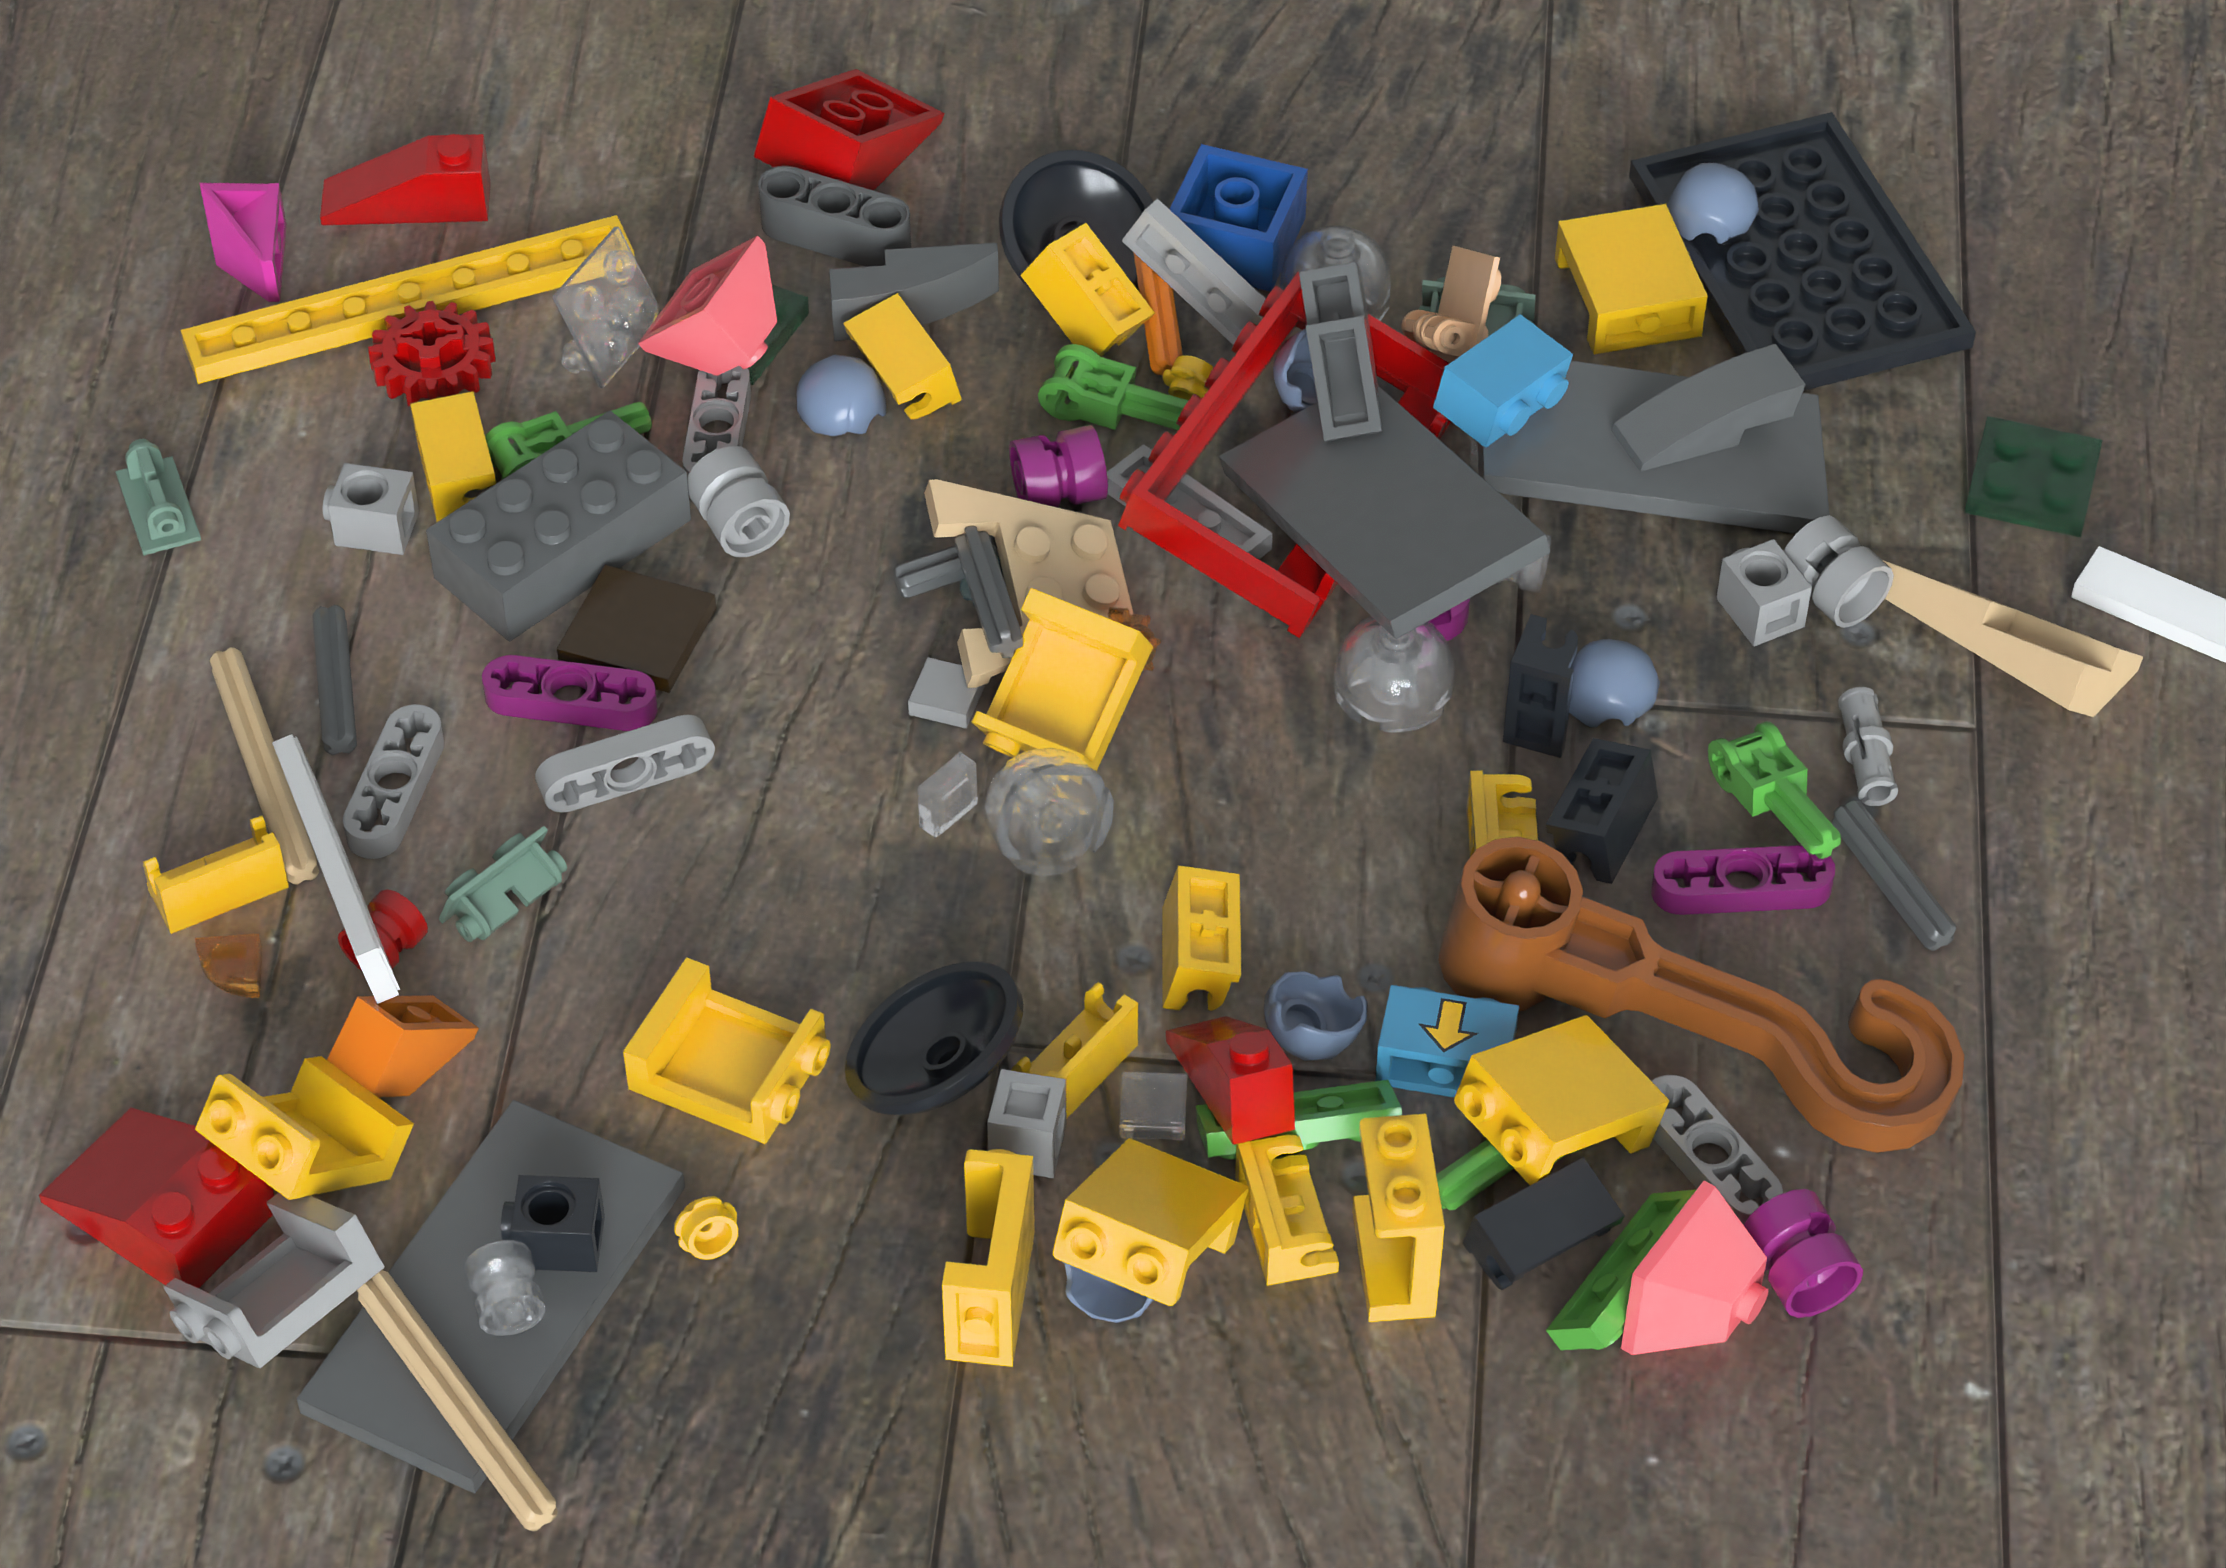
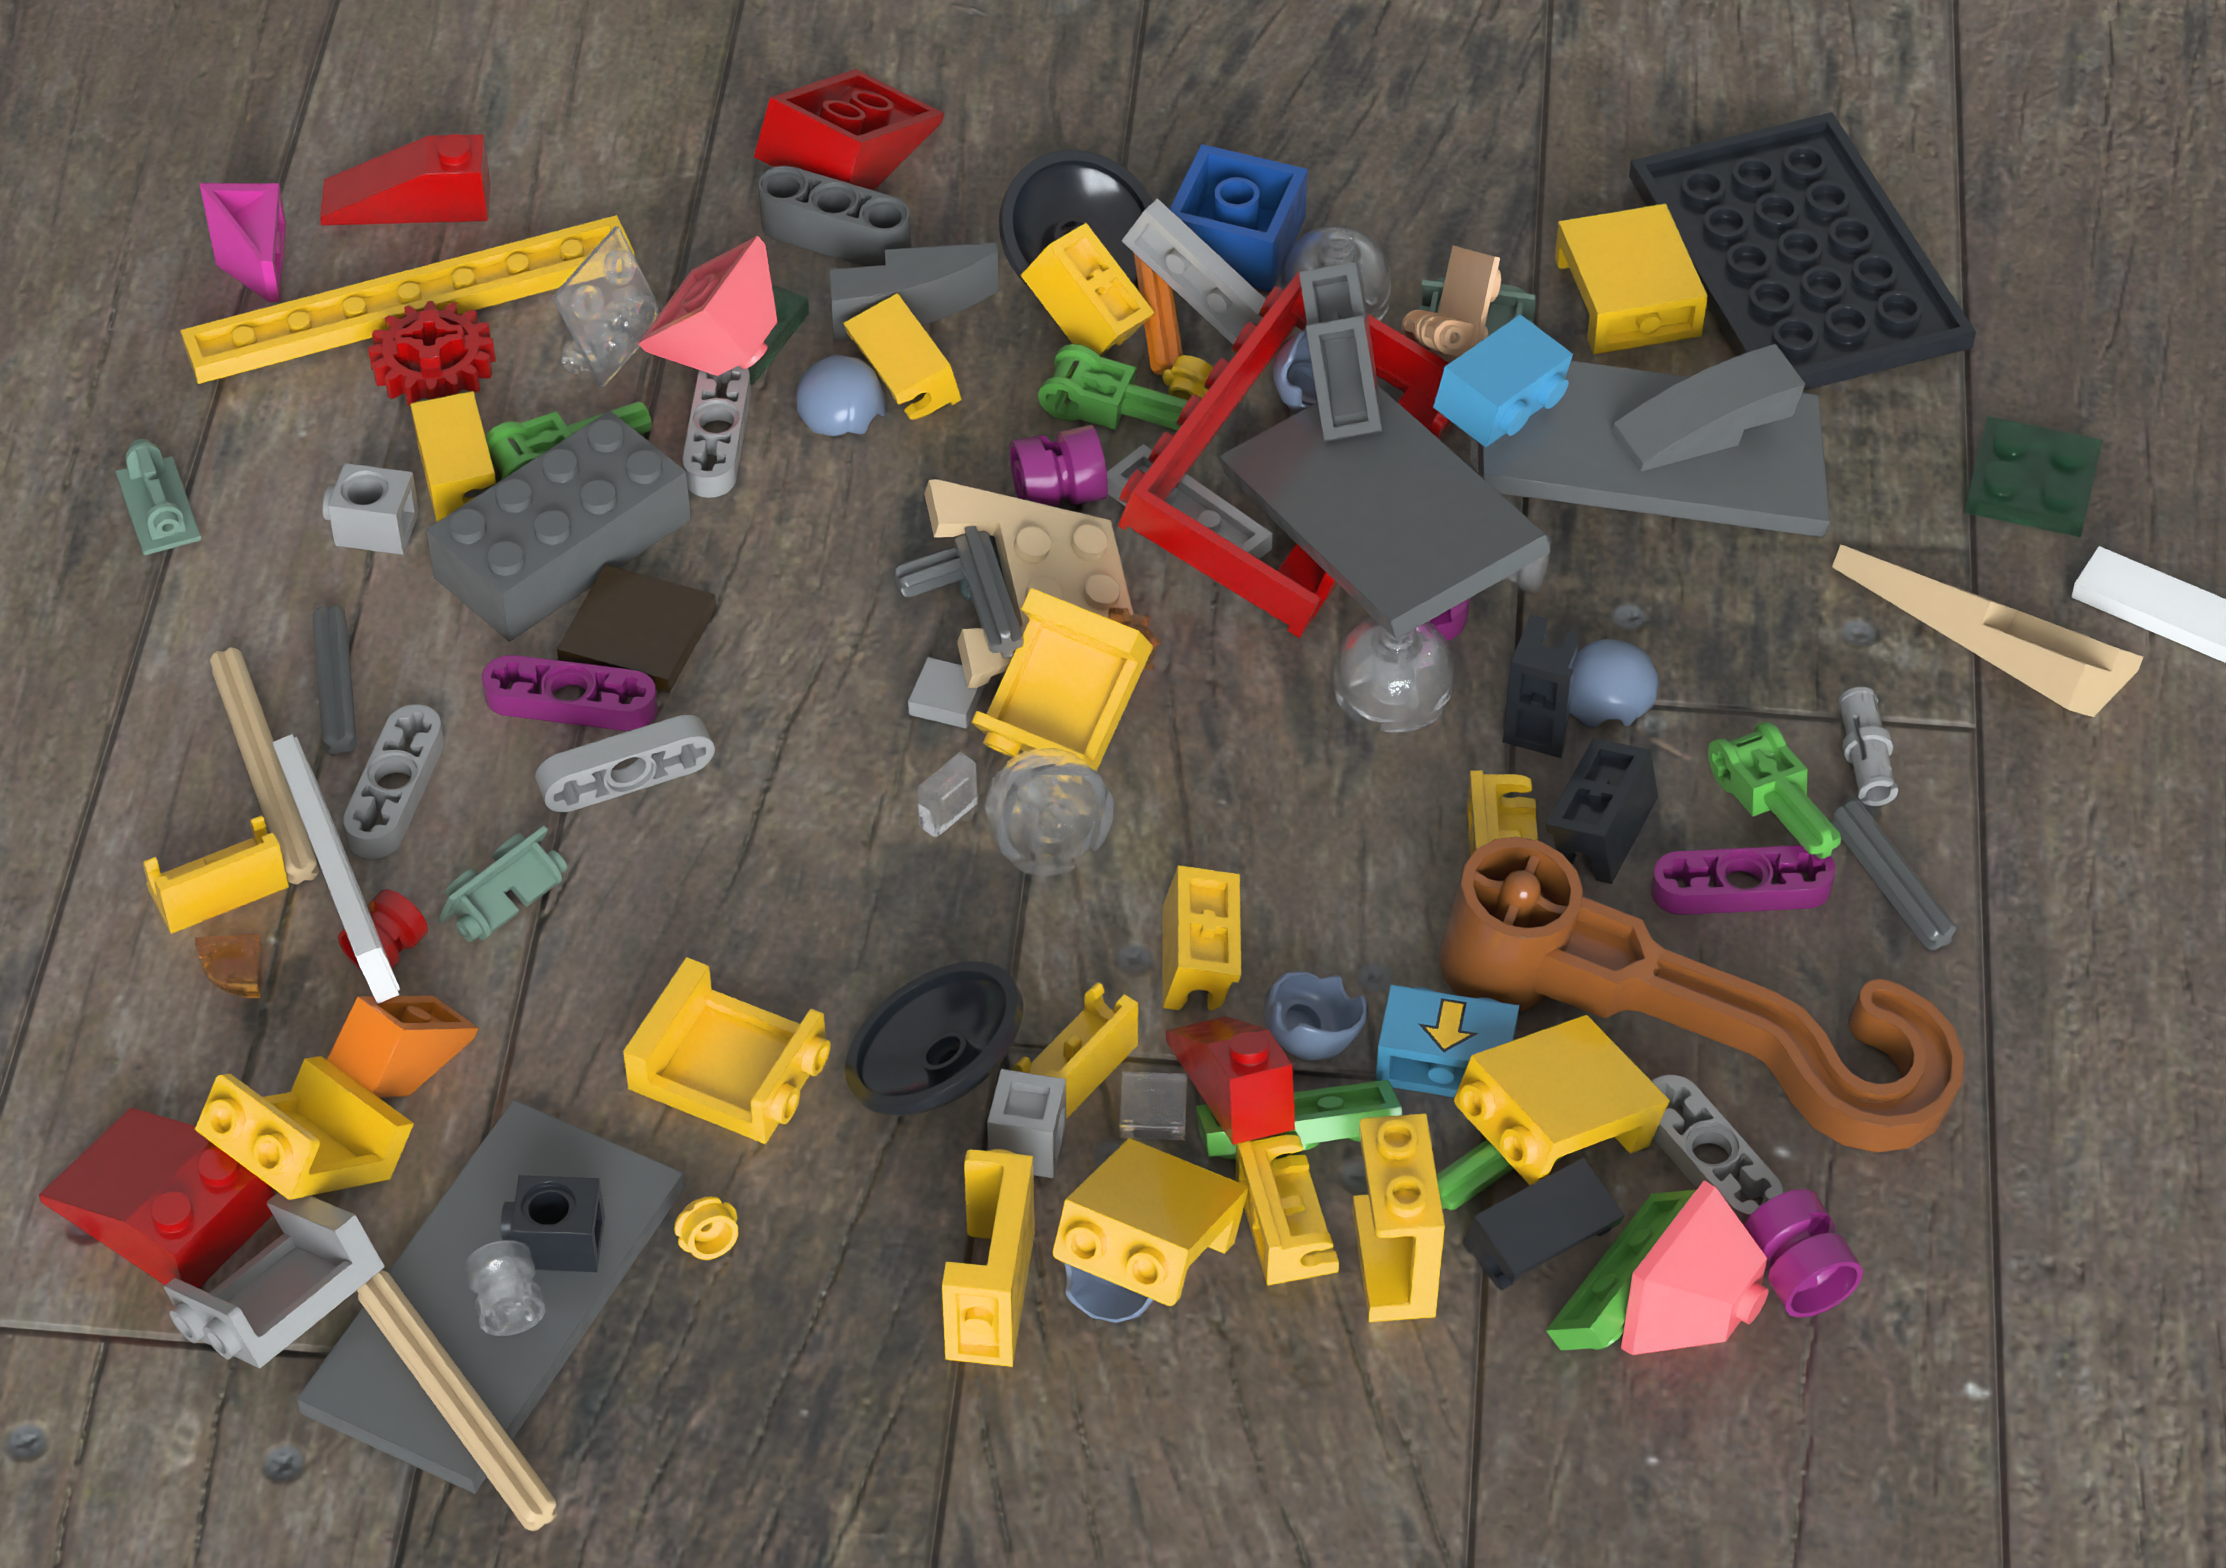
(737, 501): light grey wheel -> none
(1714, 202): sand blue hair -> none
(1763, 592): light grey brick -> none
(1844, 576): light grey wheel -> none

